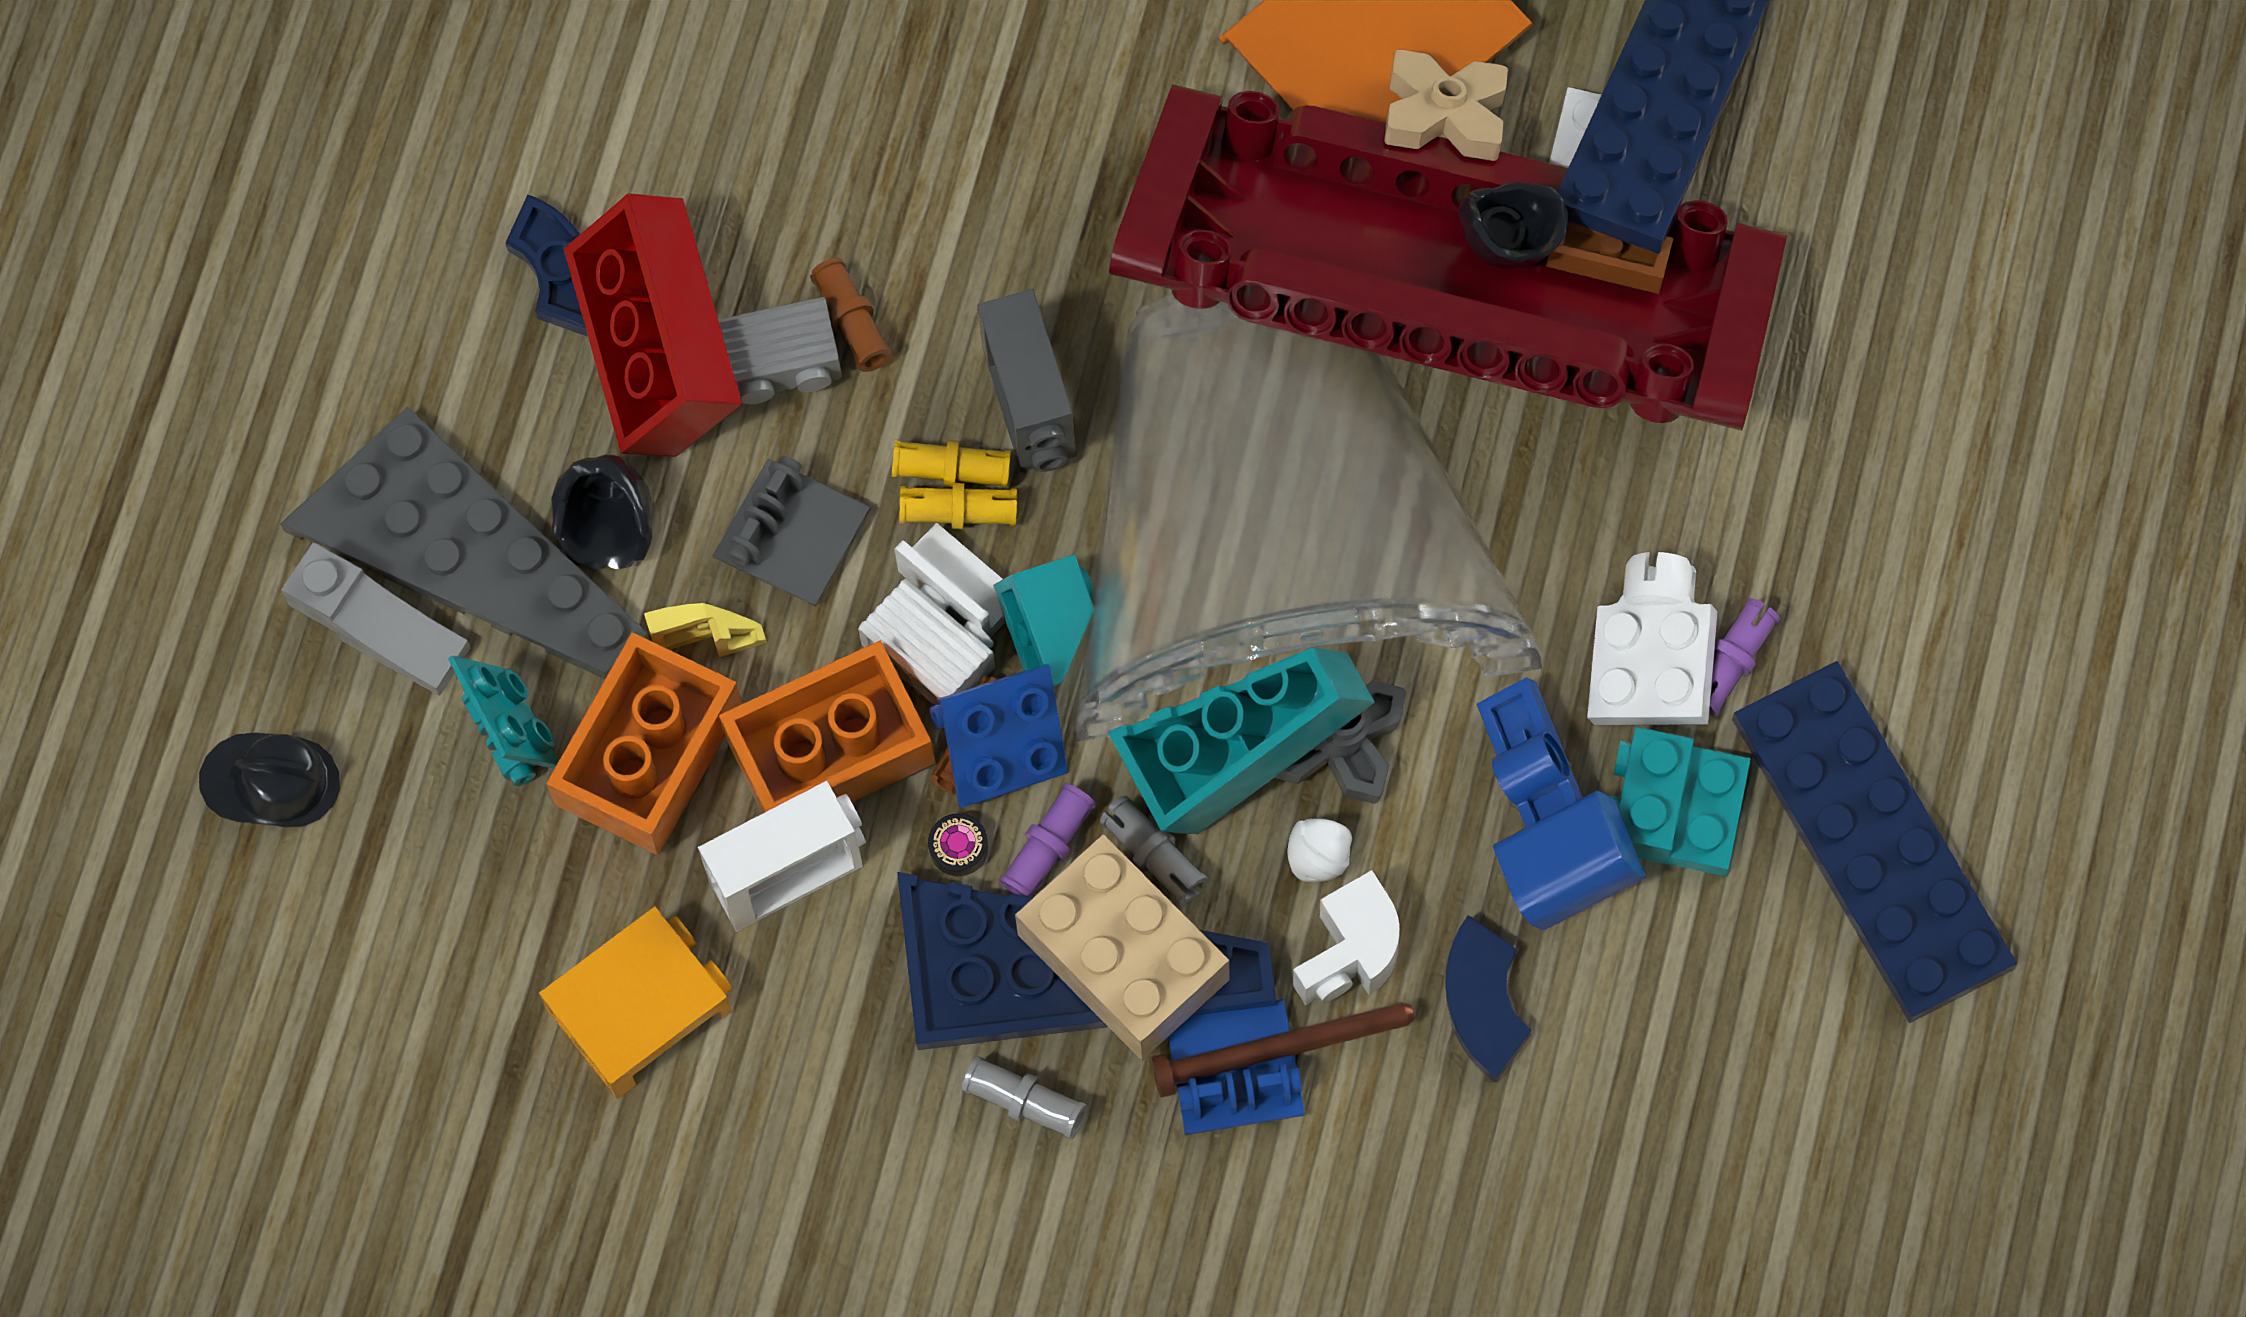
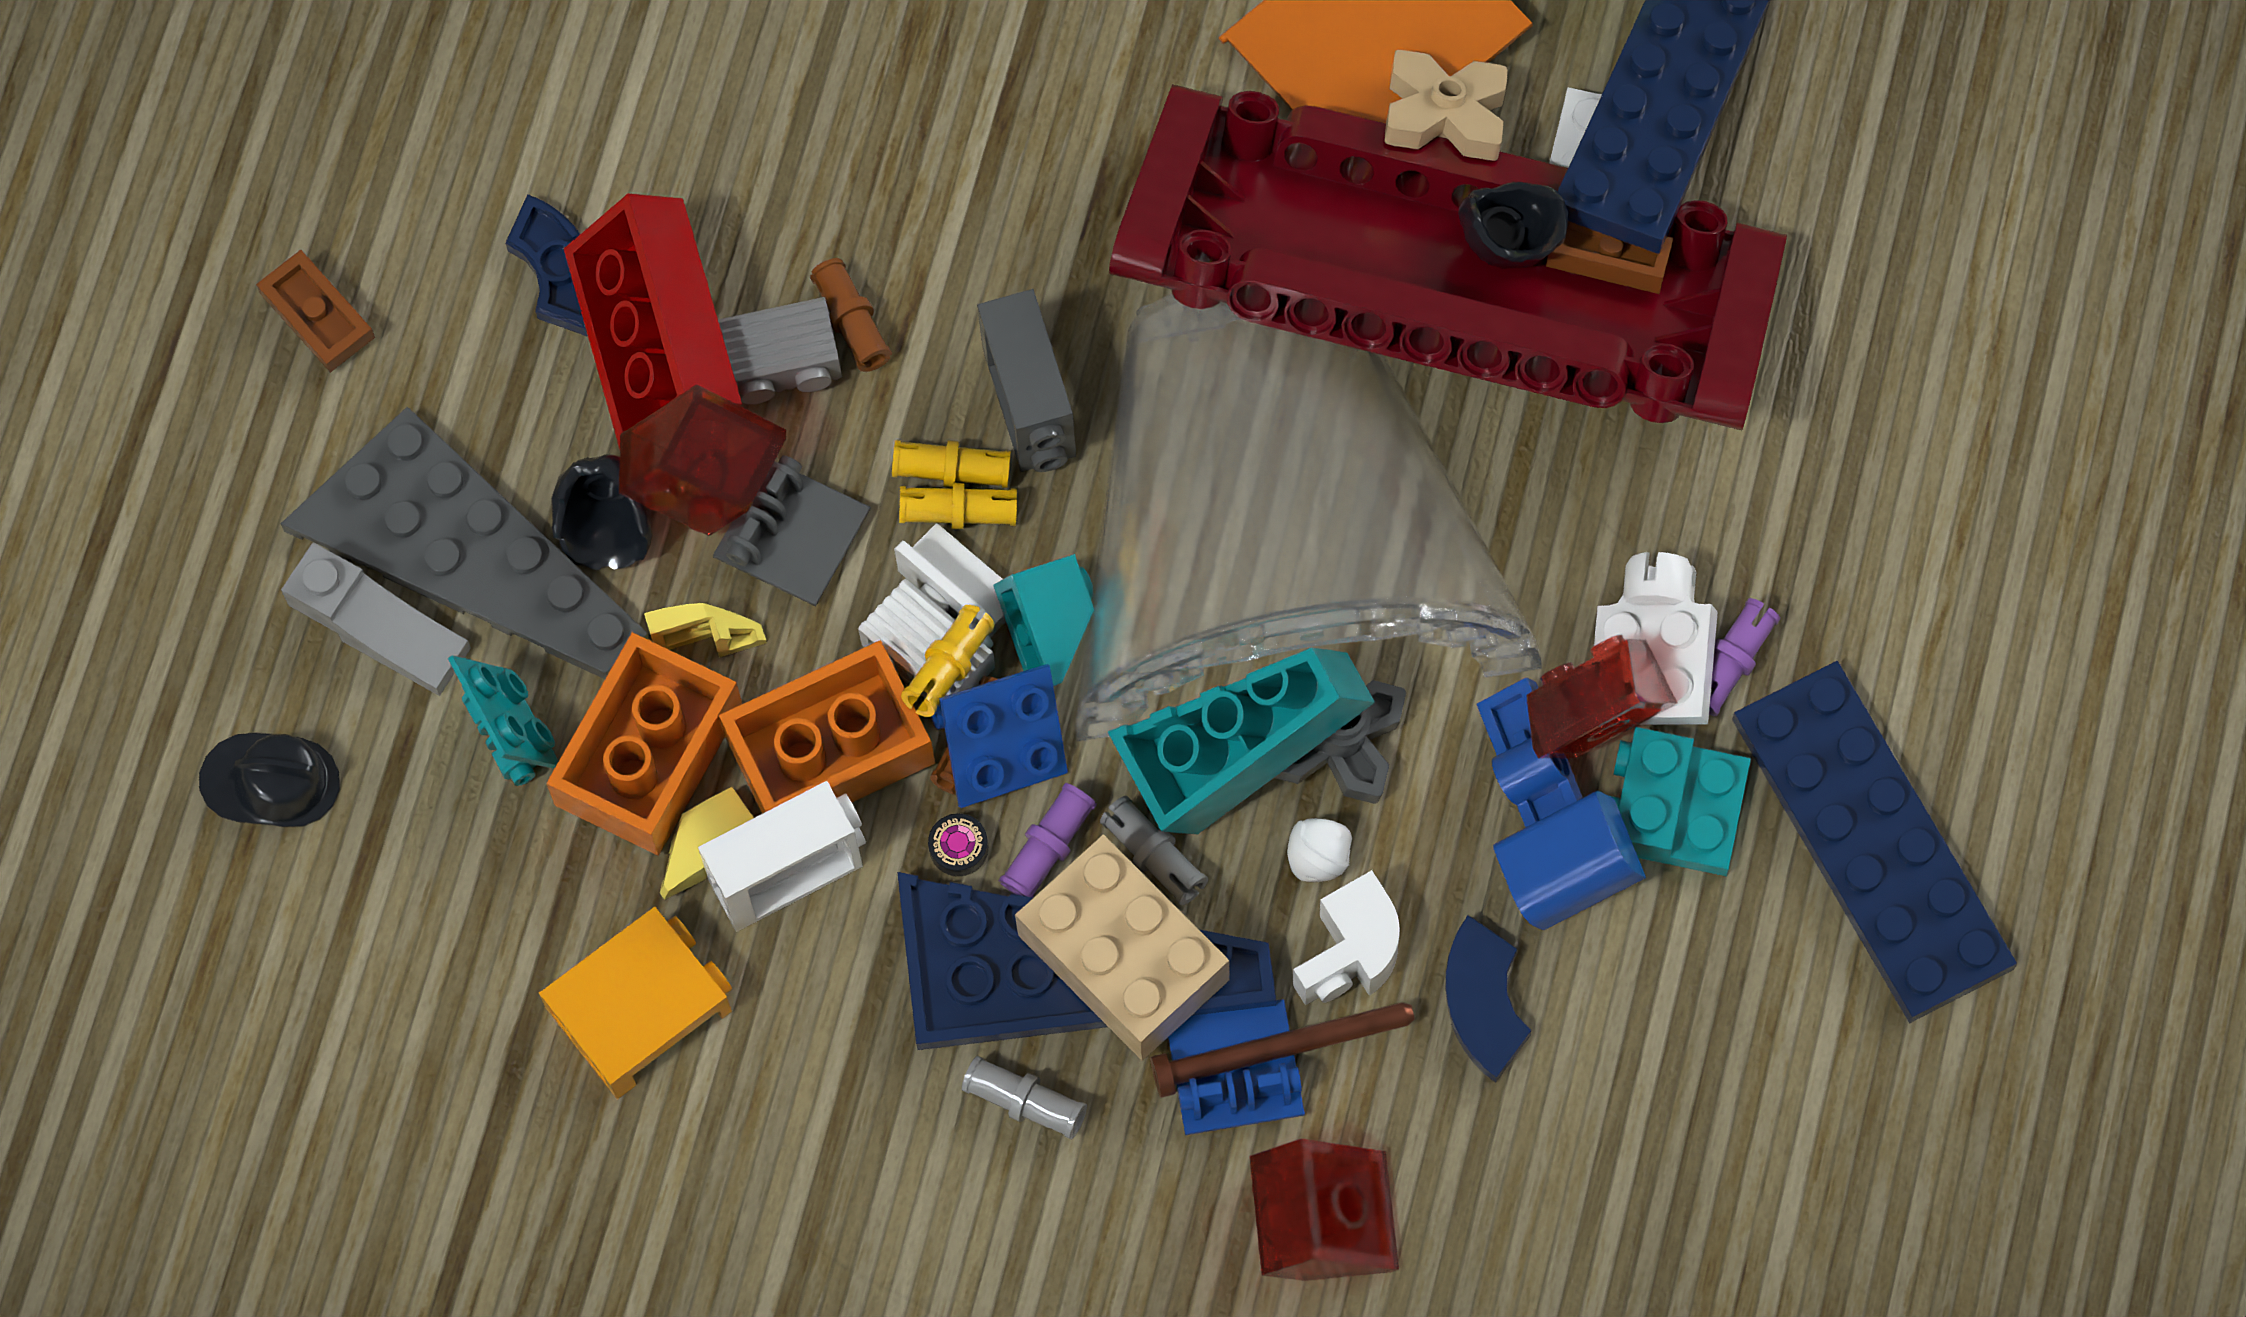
(315, 311): none -> dark orange plate
(694, 829): none -> light yellow slope
(698, 459): none -> clear red slope
(947, 660): none -> yellow pin
(1323, 1211): none -> clear red slope
(1597, 699): none -> clear red slope

